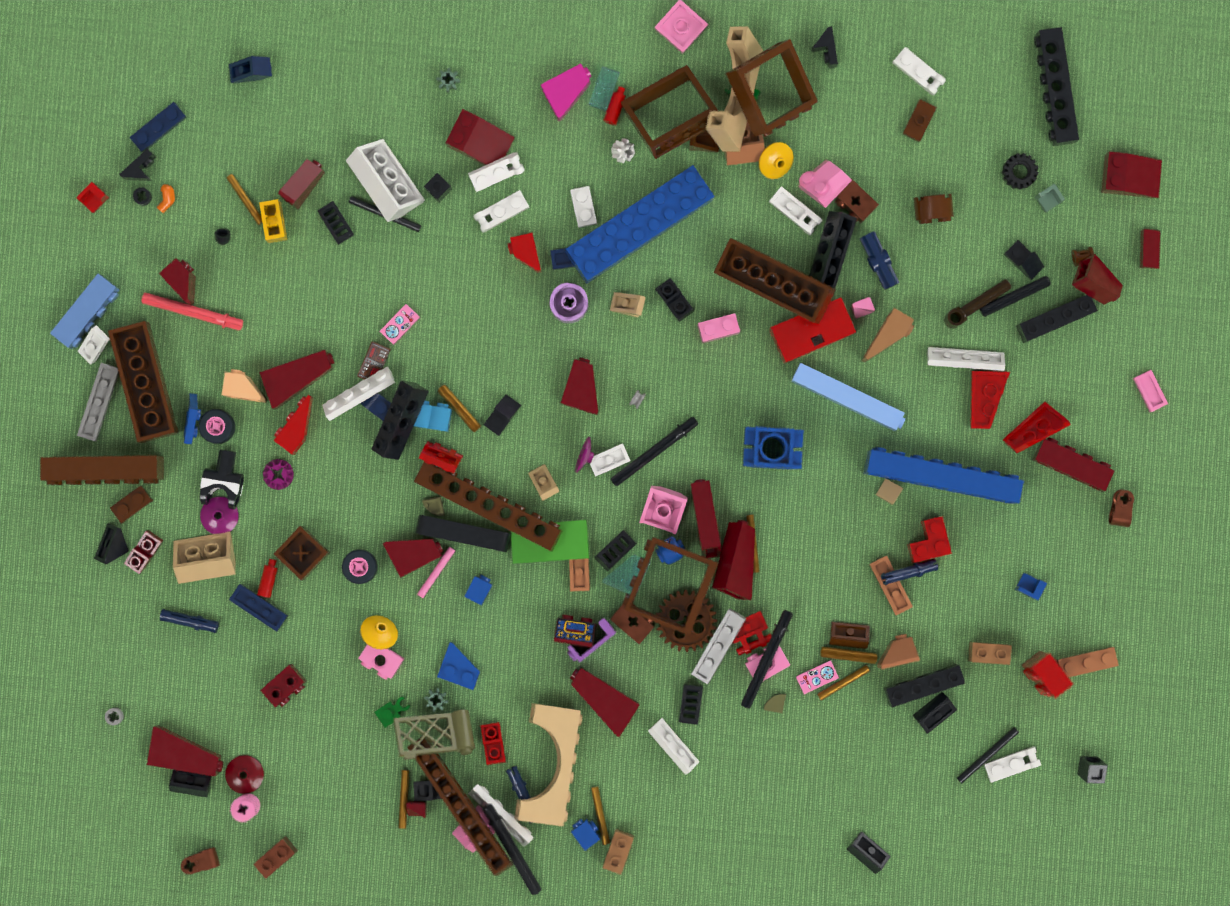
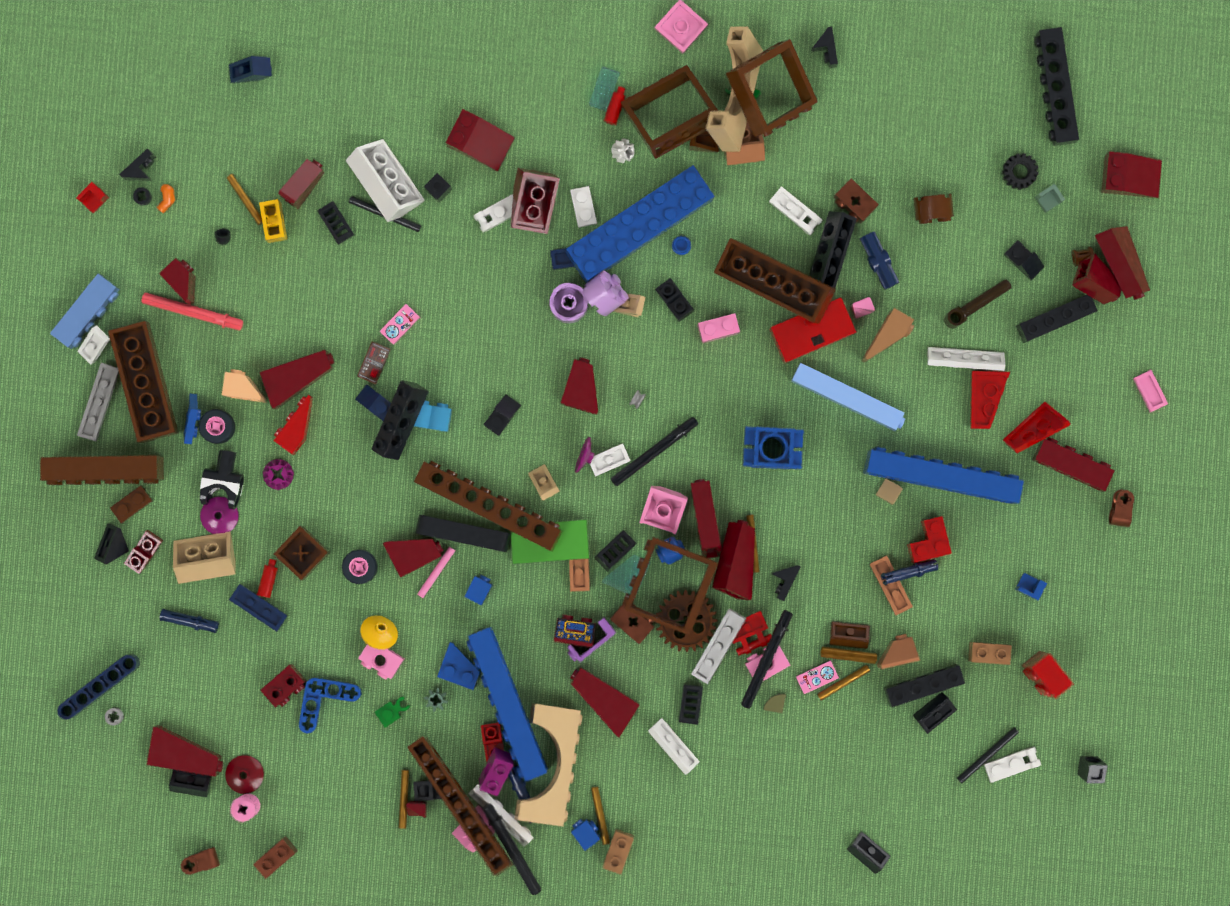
(90, 691): none -> dark blue beam
(158, 127): dark blue plate -> none
(317, 697): none -> blue beam
(358, 393): white plate -> none
(434, 506): olive tile -> none
(440, 456): red plate -> none
(444, 75): sand green gear -> none
(458, 407): pearl gold axle -> none
(459, 734): olive piece -> none
(495, 771): none -> magenta brick
(496, 171): white plate -> none
(508, 704): none -> blue brick
(525, 251): red slope -> none
(533, 200): none -> slope
(566, 89): dark pink slope -> none
(605, 293): none -> lavender brick
(681, 245): none -> blue plate
(771, 156): yellow dish -> none
(788, 575): none -> black slope
(824, 182): bright pink slope -> none
(918, 71): white plate -> none
(919, 120): reddish brown plate -> none
(1015, 296): black axle -> none
(1089, 662): nougat plate -> none
(1123, 261): none -> dark red slope
(1149, 249): dark red slope -> none

